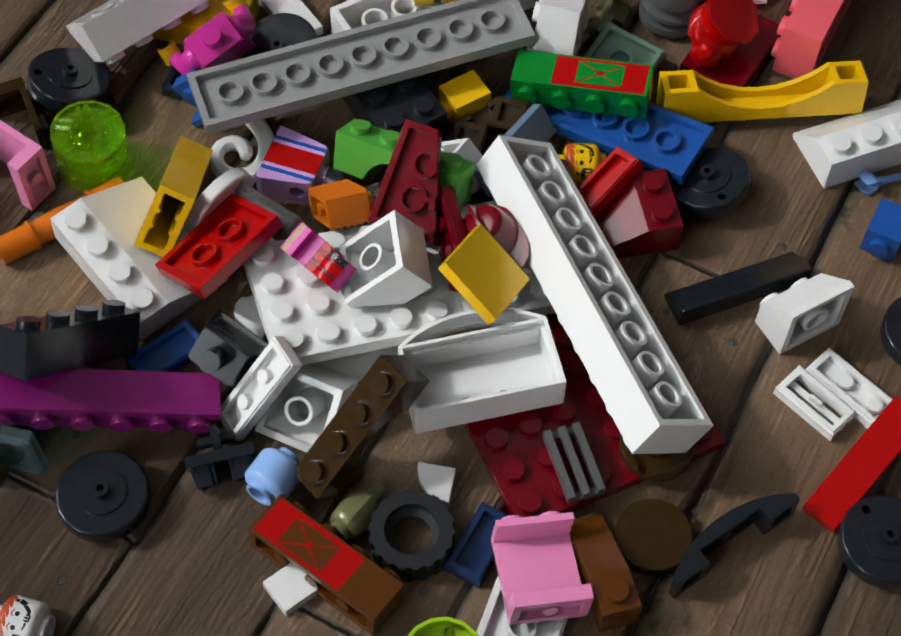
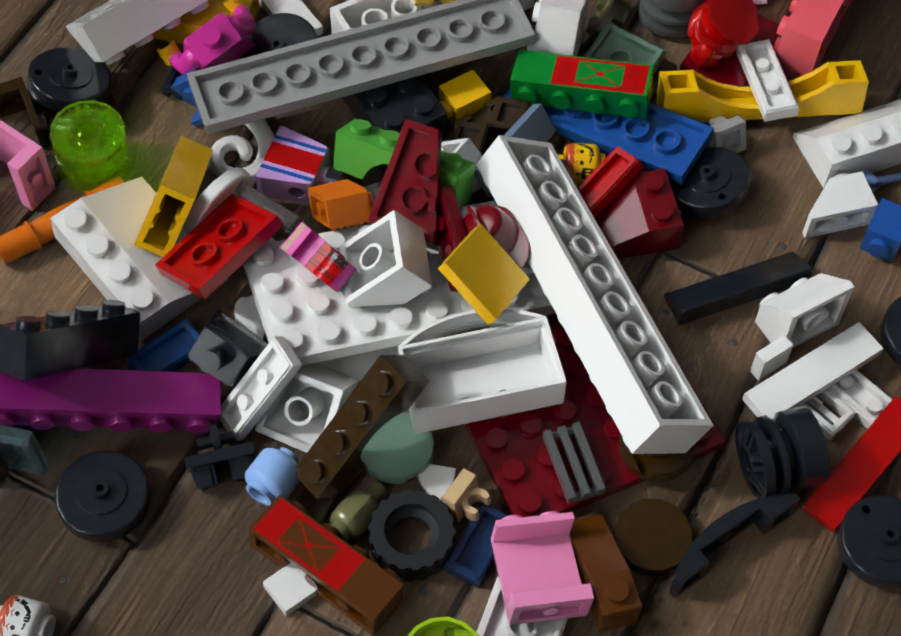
(397, 451): none -> sand green tile
(463, 494): none -> tan tile
(729, 133): none -> light grey tile
(767, 80): none -> white tile
(771, 357): none -> white tile
(782, 452): none -> black wheel
(814, 372): none -> white tile
(842, 205): none -> white slope

